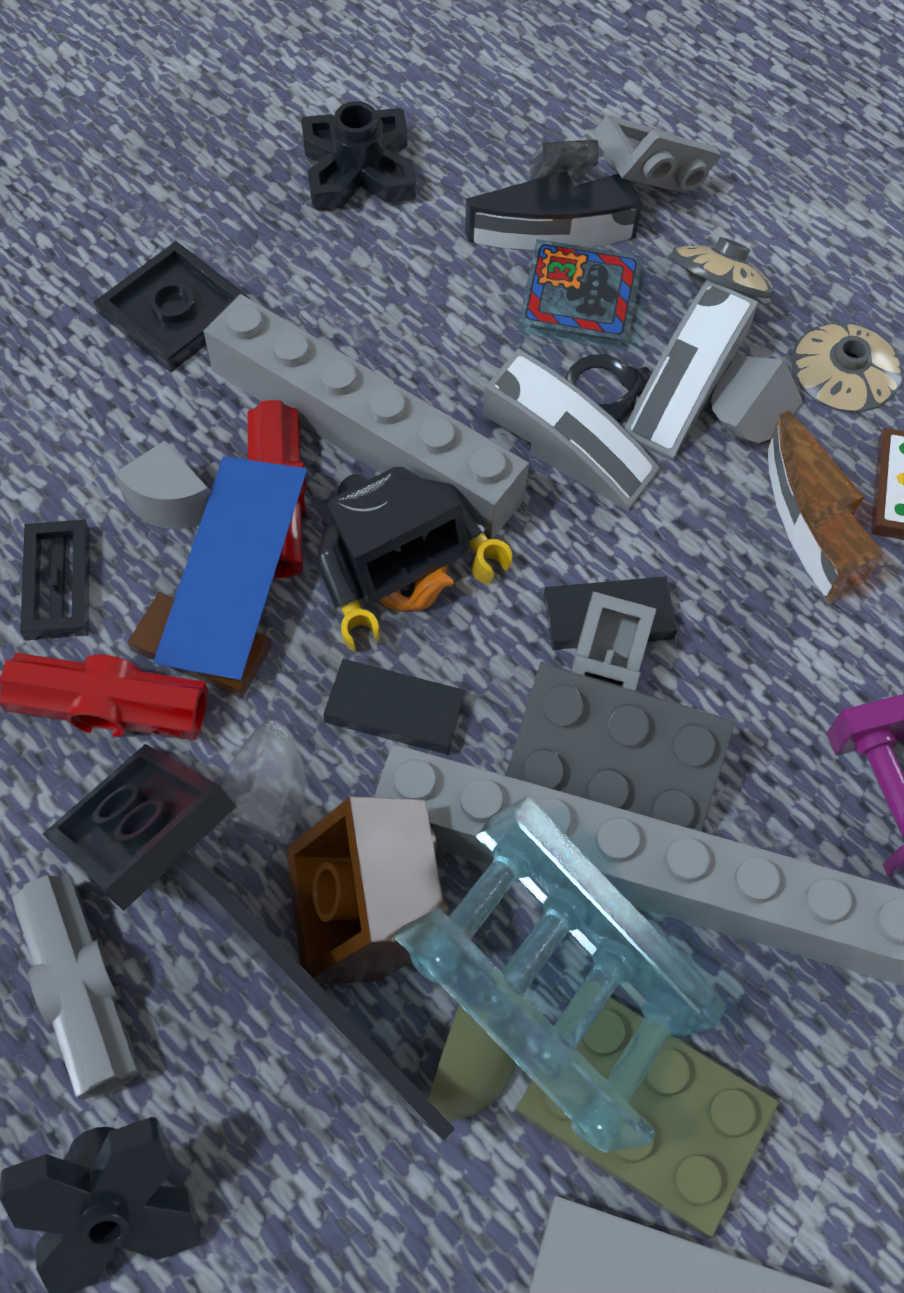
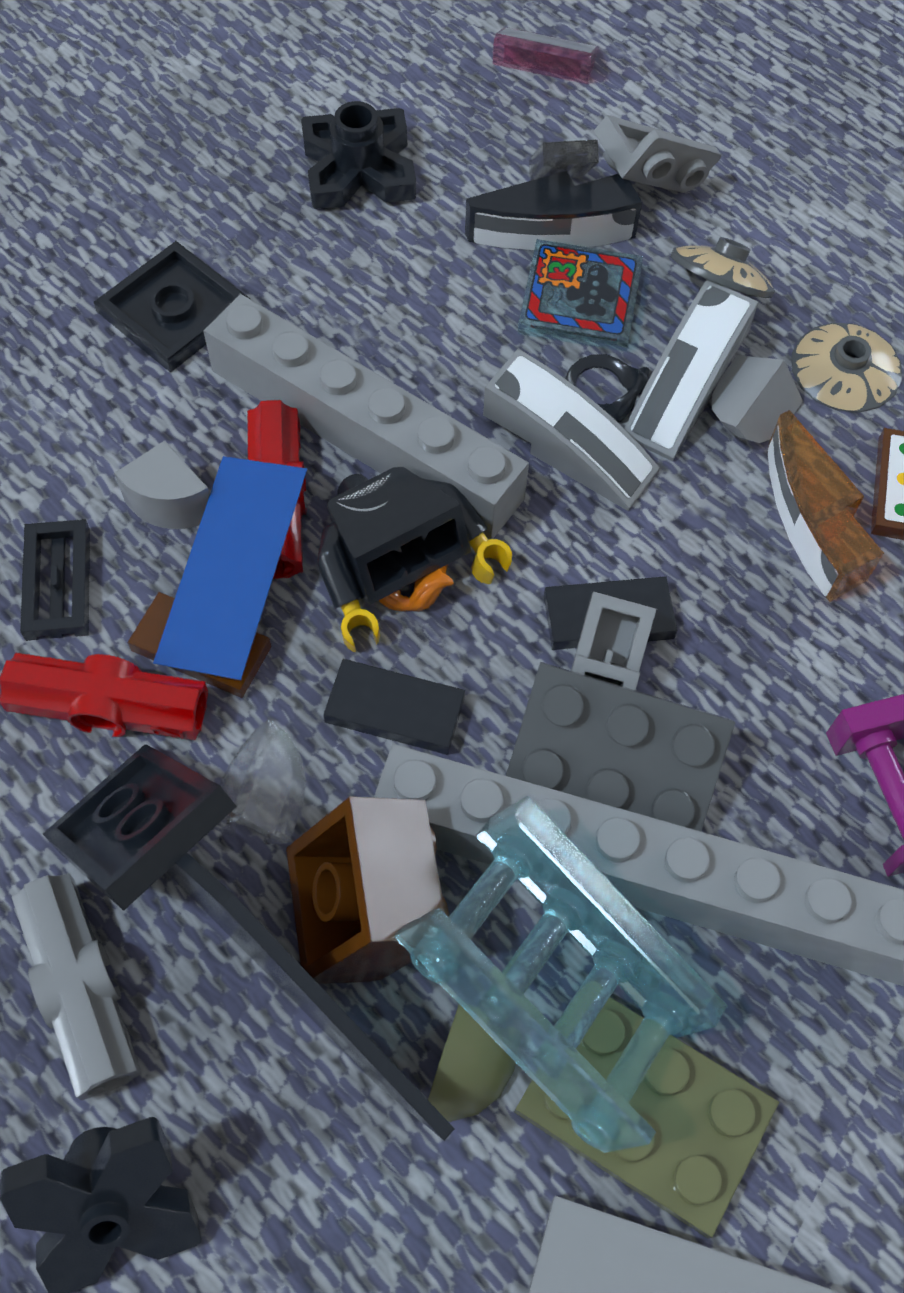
(544, 55): none -> clear pink slope

